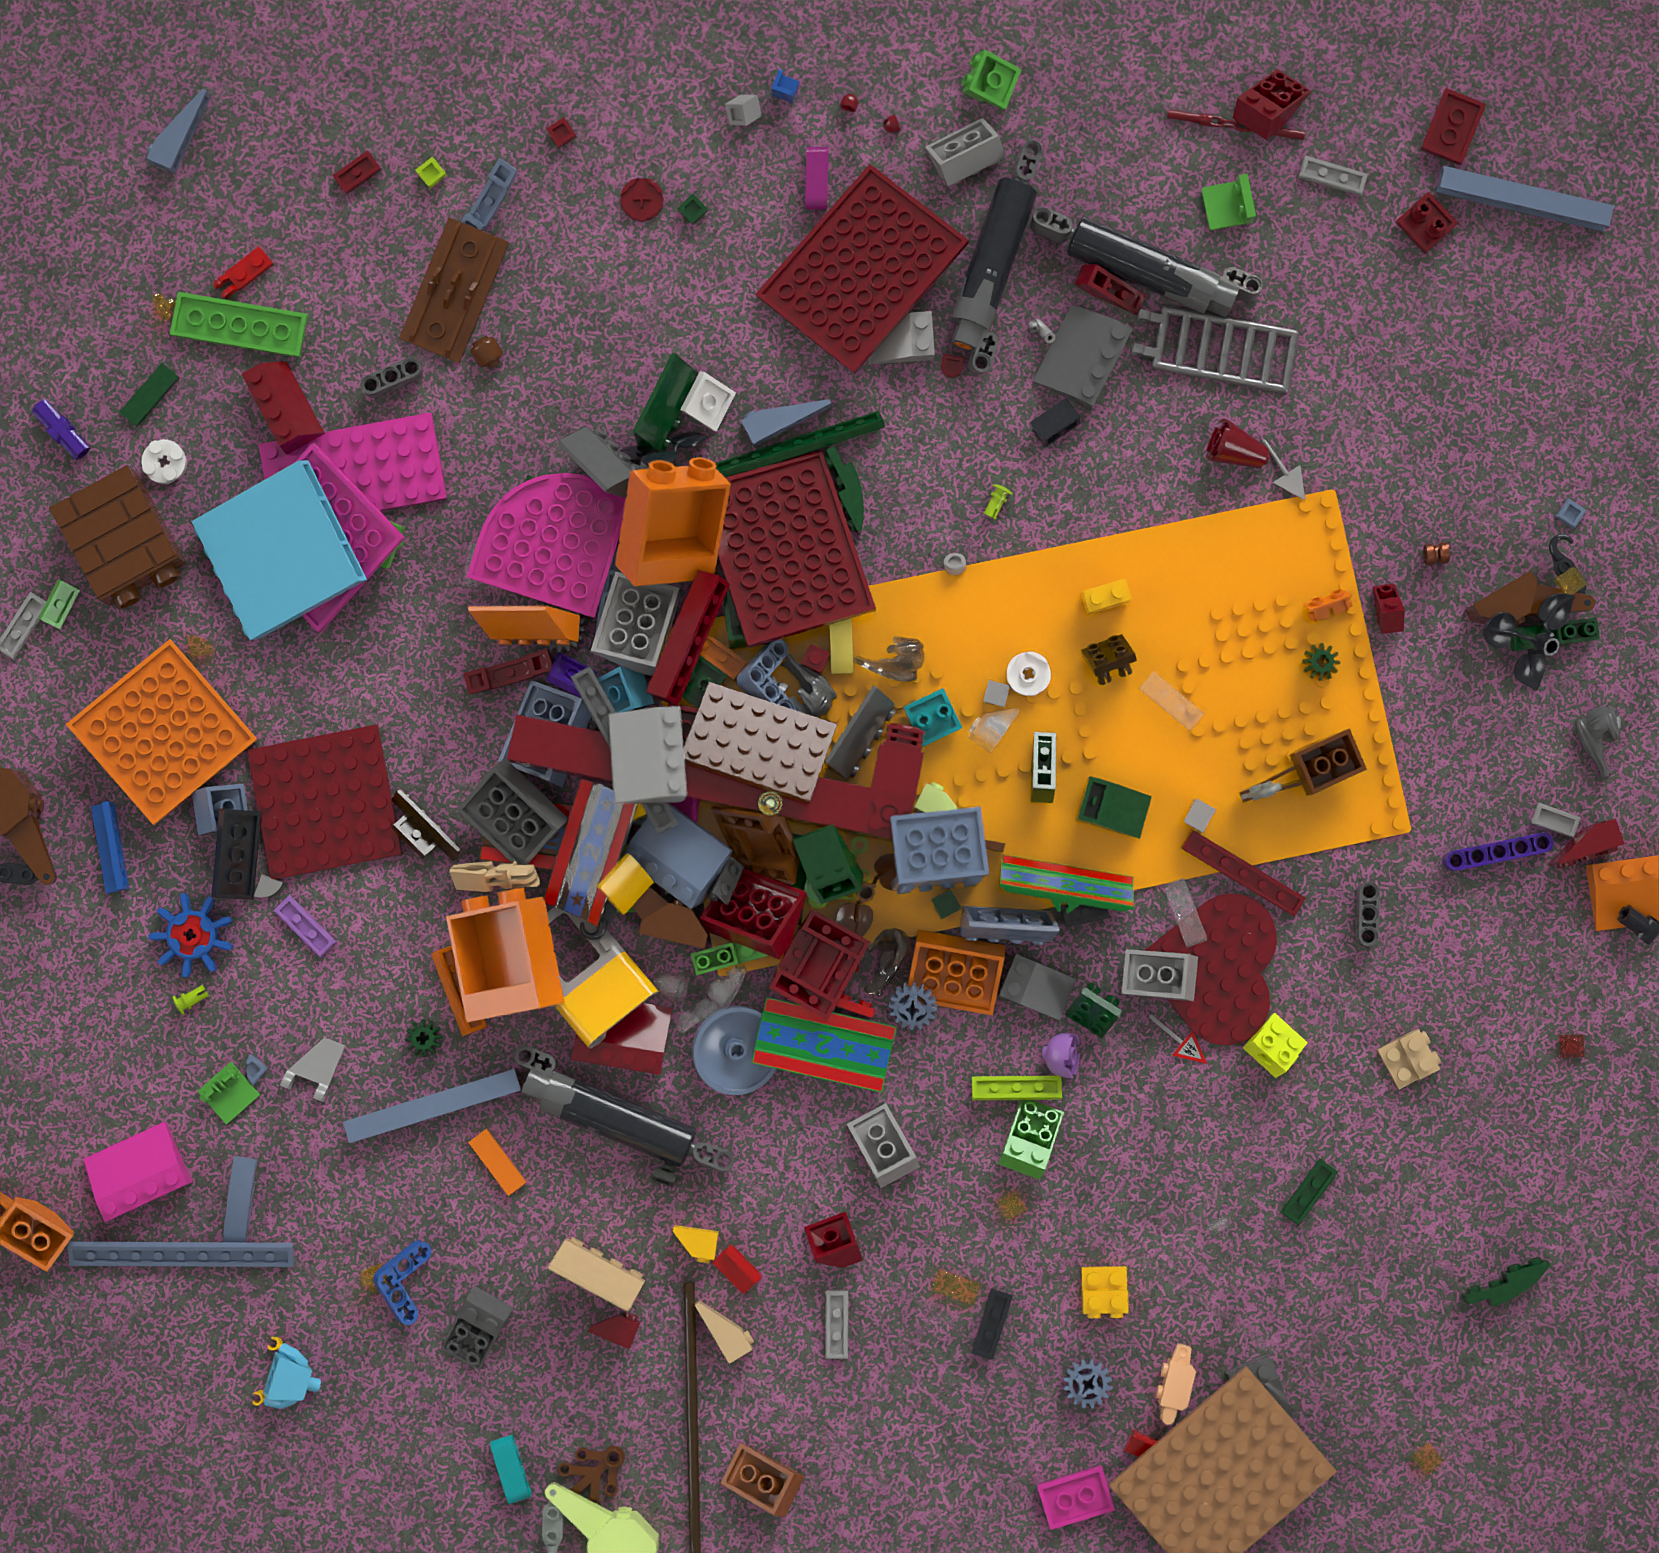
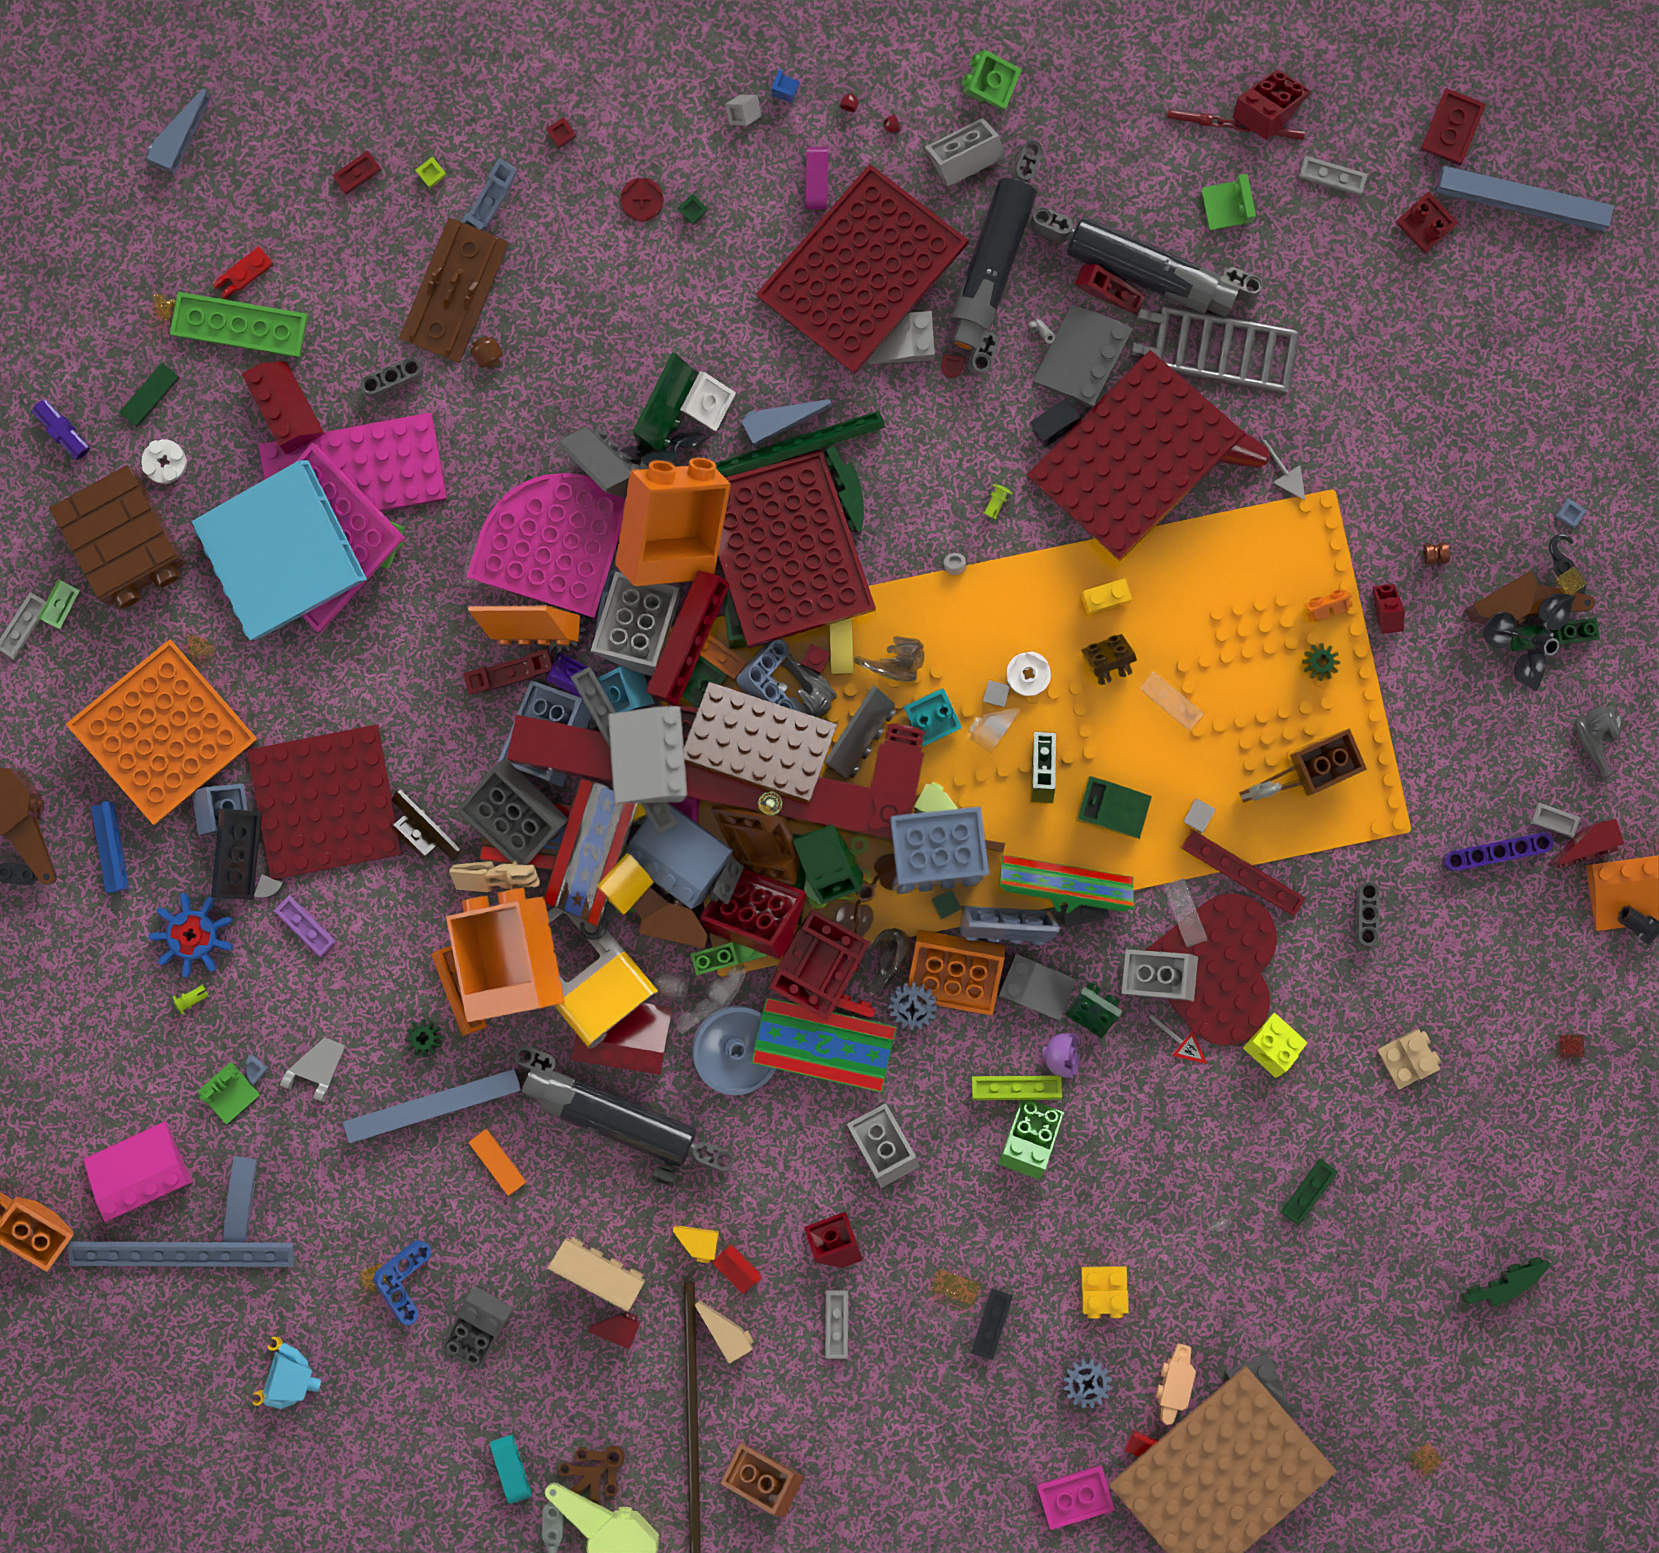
(1011, 1205): clear yellow tile -> none
(1135, 455): none -> dark red plate

